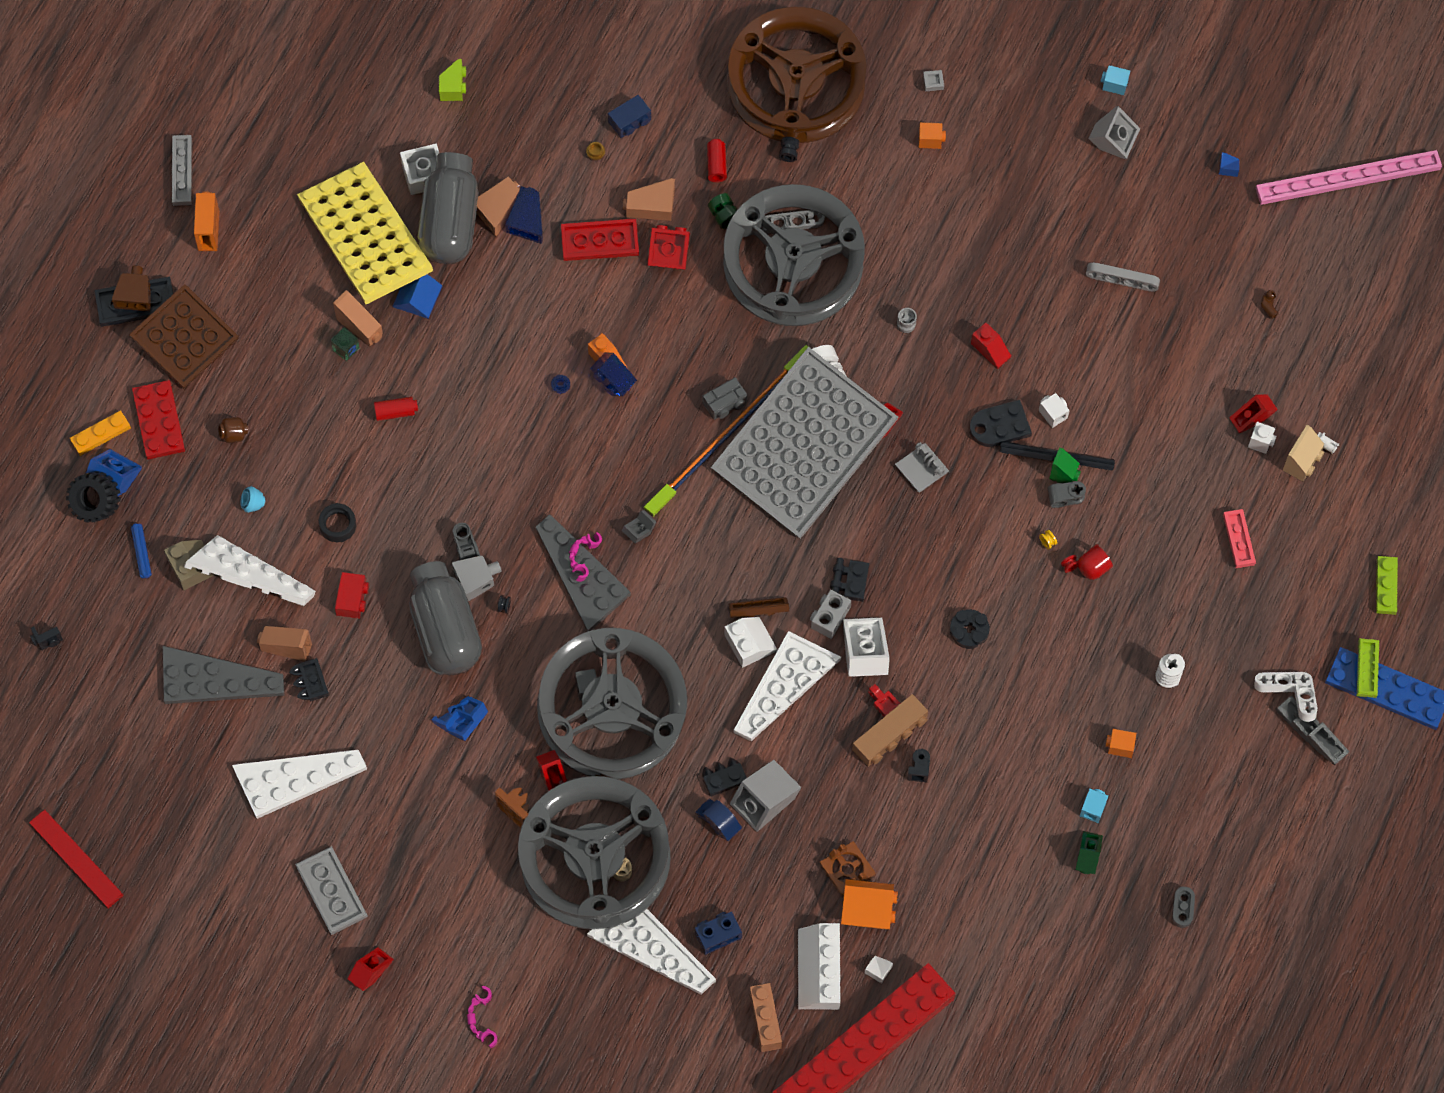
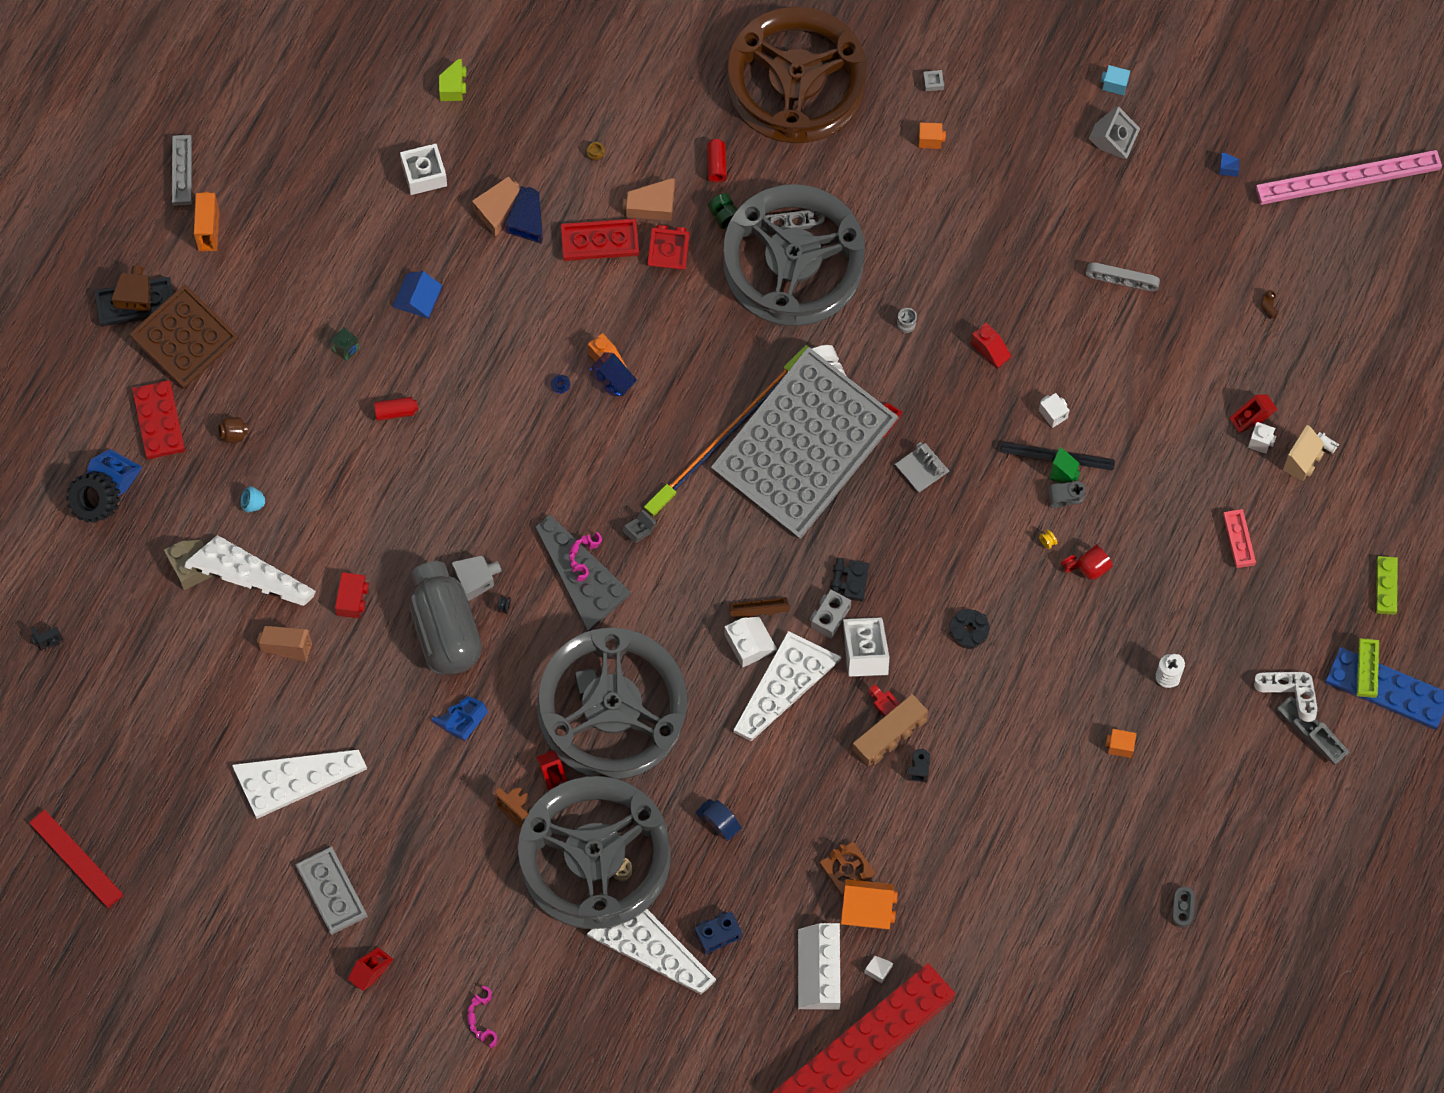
(100, 433): light orange plate -> none
(141, 550): blue axle -> none
(204, 678): dark grey wing -> none
(311, 679): black plate -> none
(335, 509): black tyre -> none
(357, 319): nougat slope -> none
(360, 208): light yellow piece -> none
(448, 209): dark grey piece -> none
(466, 545): dark grey piece -> none
(629, 116): dark blue brick -> none
(723, 778): black plate -> none
(724, 399): dark grey brick -> none
(764, 795): light grey slope -> none
(765, 1017): nougat brick -> none
(789, 146): black wheel -> none
(1001, 424): black plate -> none
(1089, 853): dark green slope -> none
(1094, 805): medium azure brick -> none

